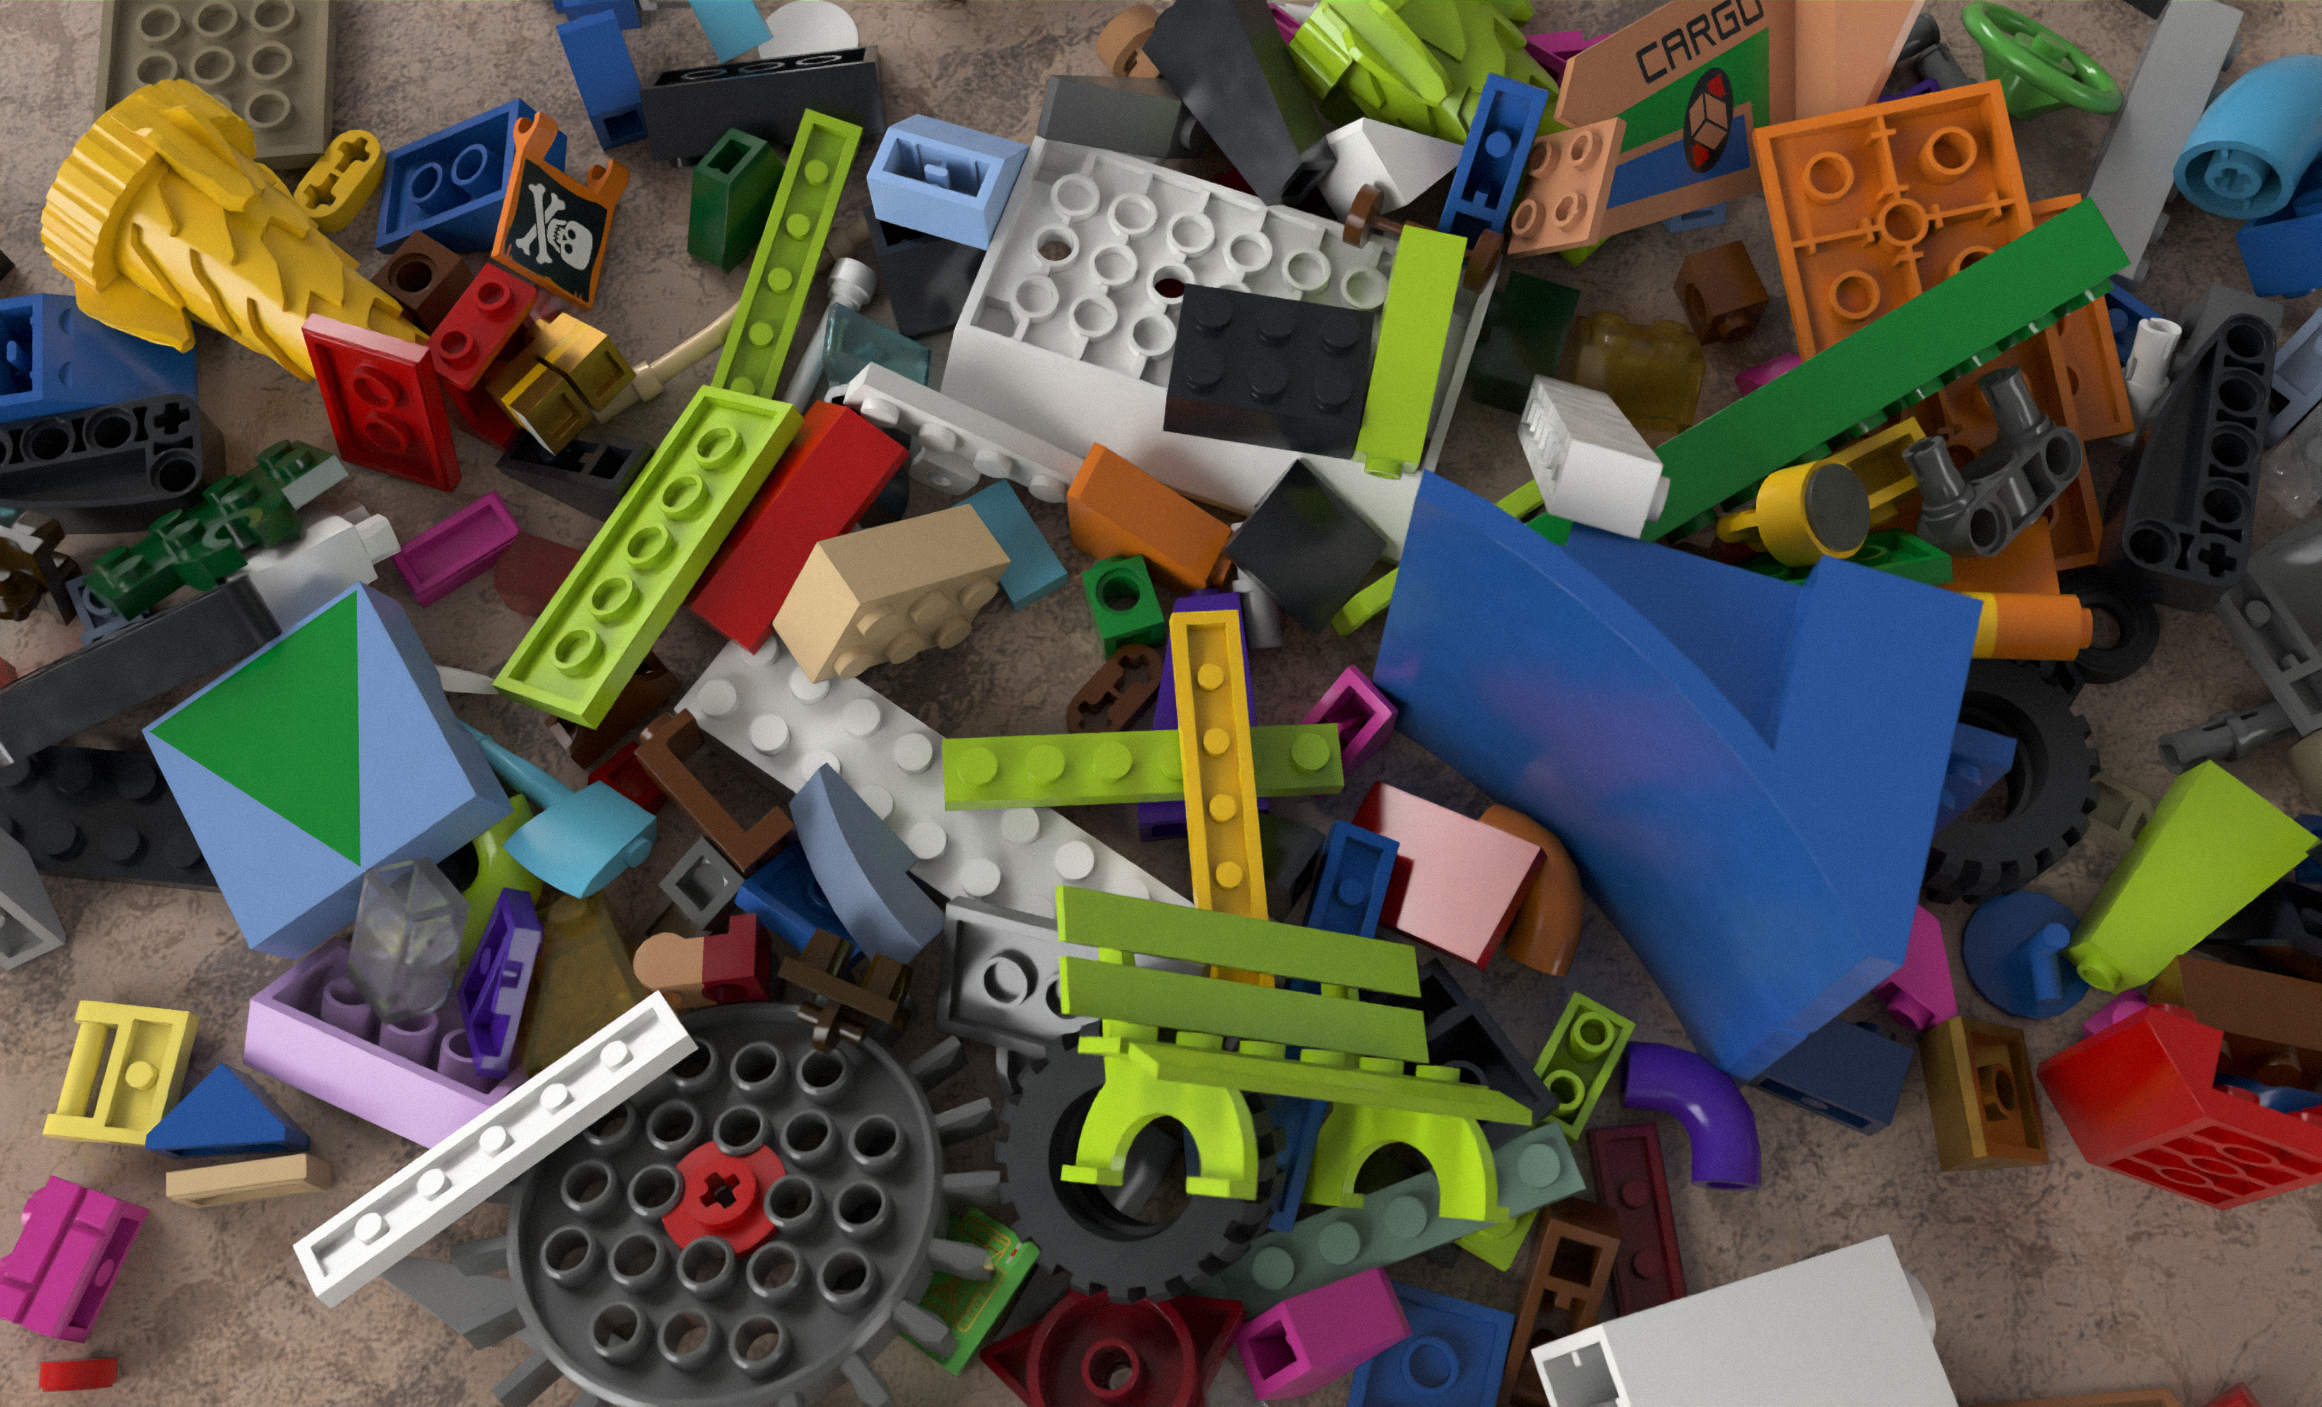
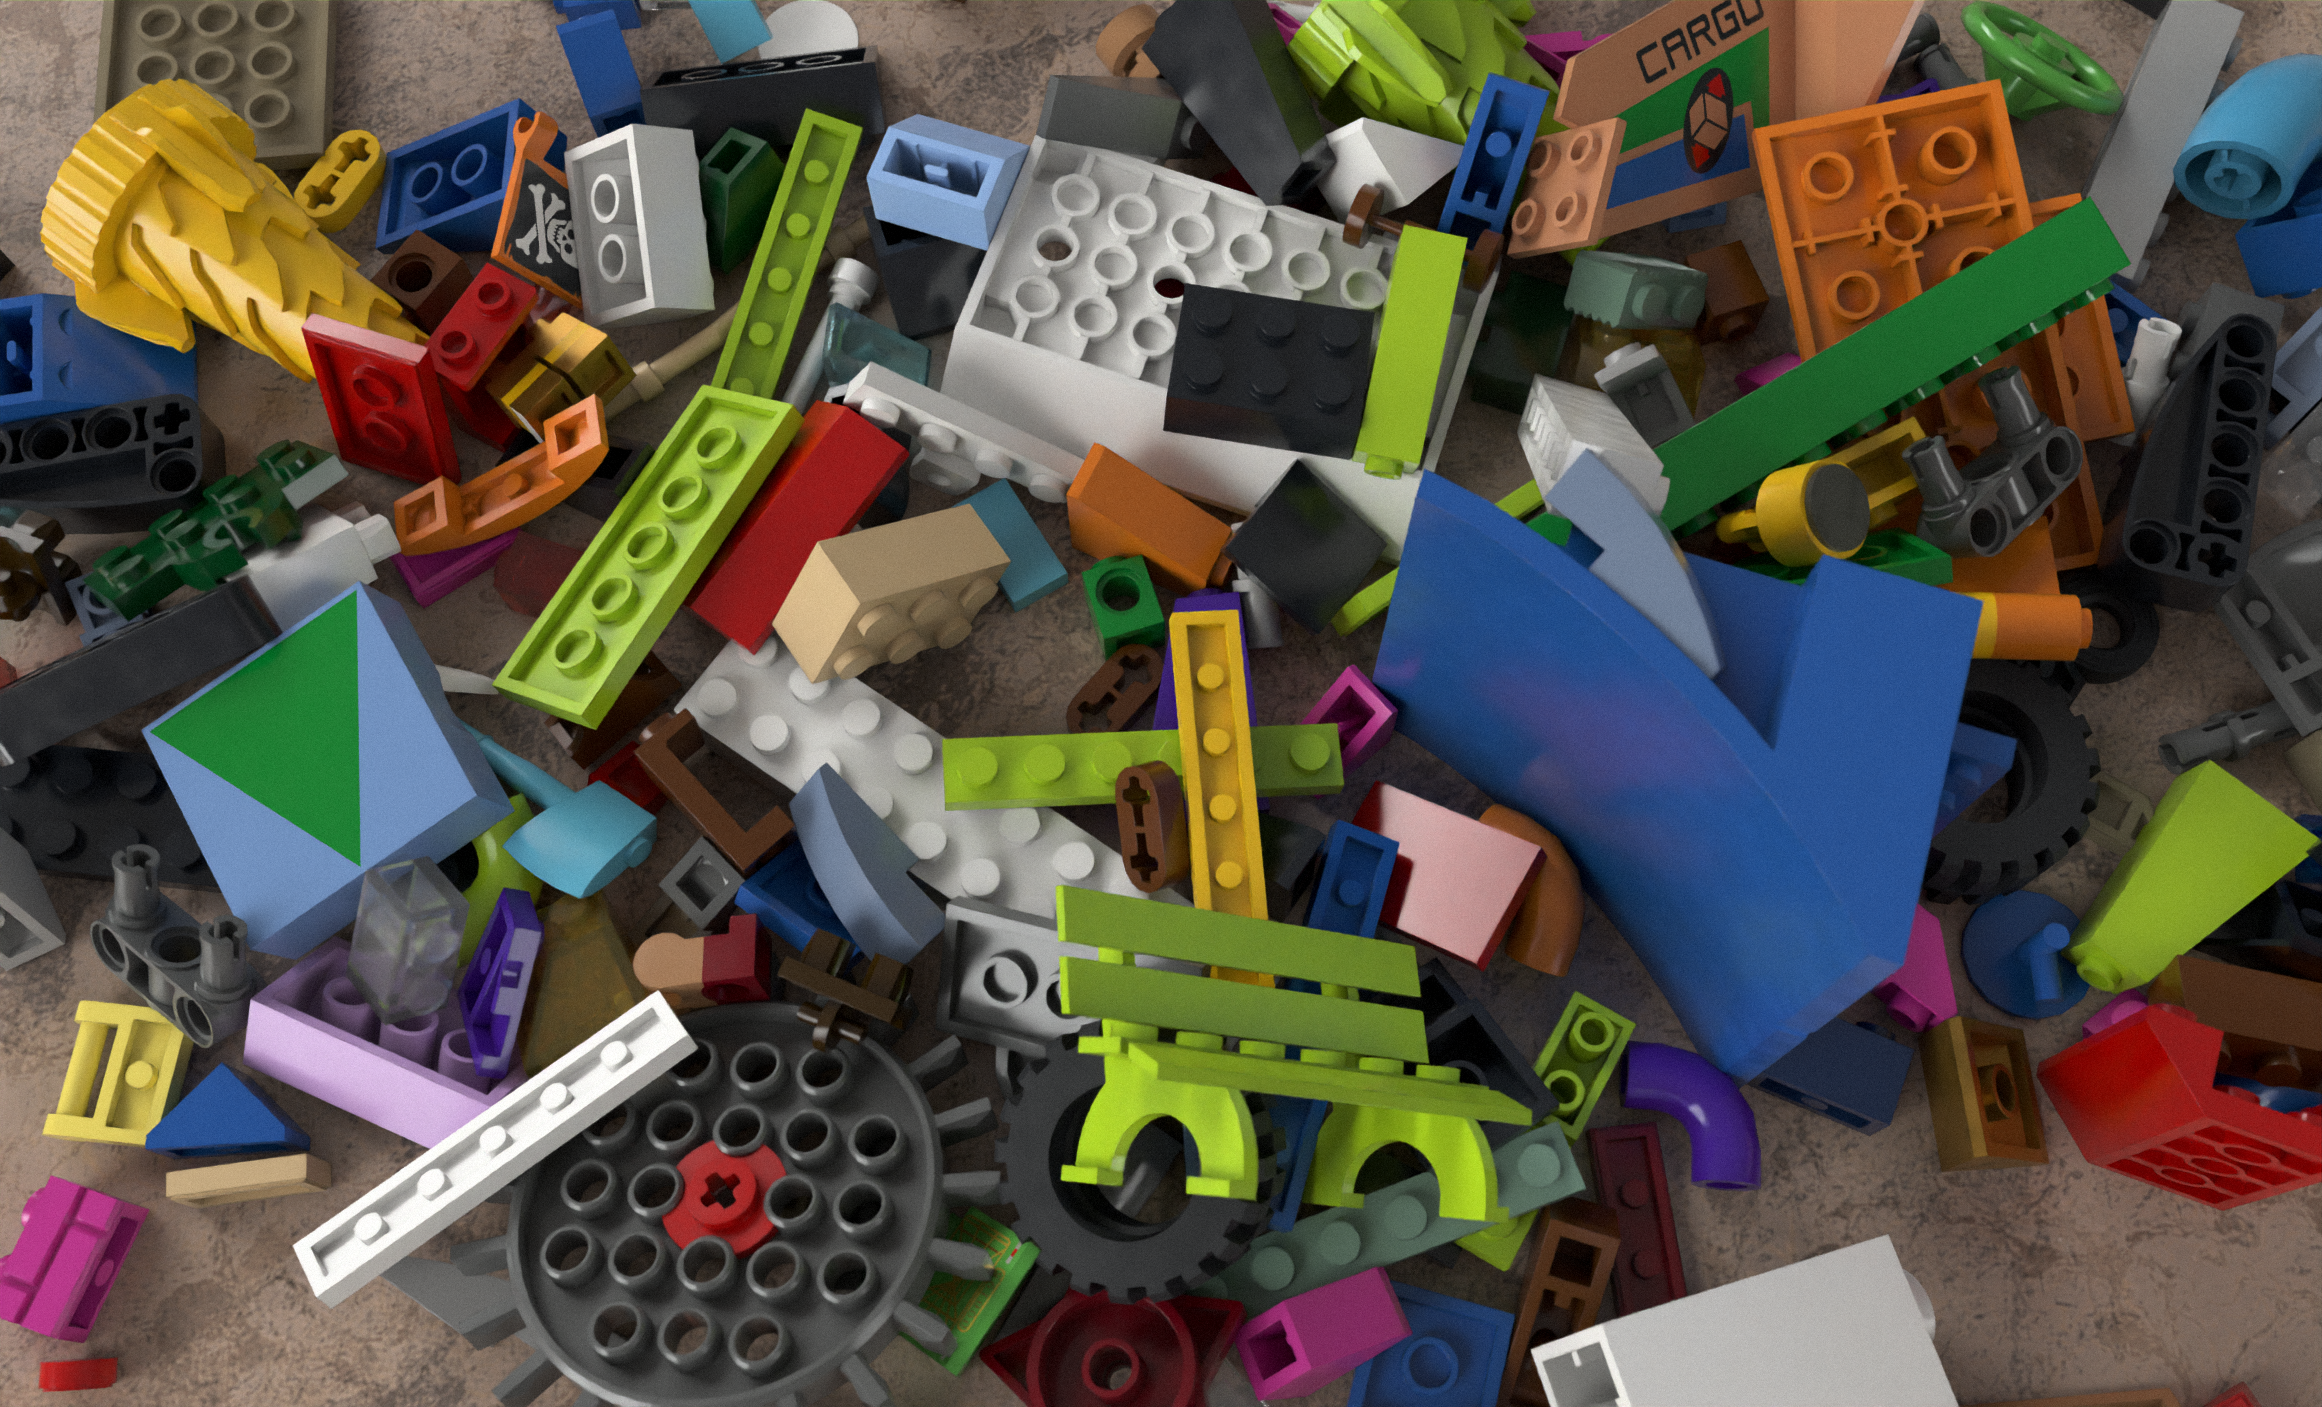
(169, 959): none -> dark grey piece
(451, 516): none -> orange slope
(639, 227): none -> white slope
(1152, 826): none -> reddish brown beam
(1635, 291): none -> sand green brick
(1639, 557): none -> sand blue slope
(1646, 393): none -> light grey bracket

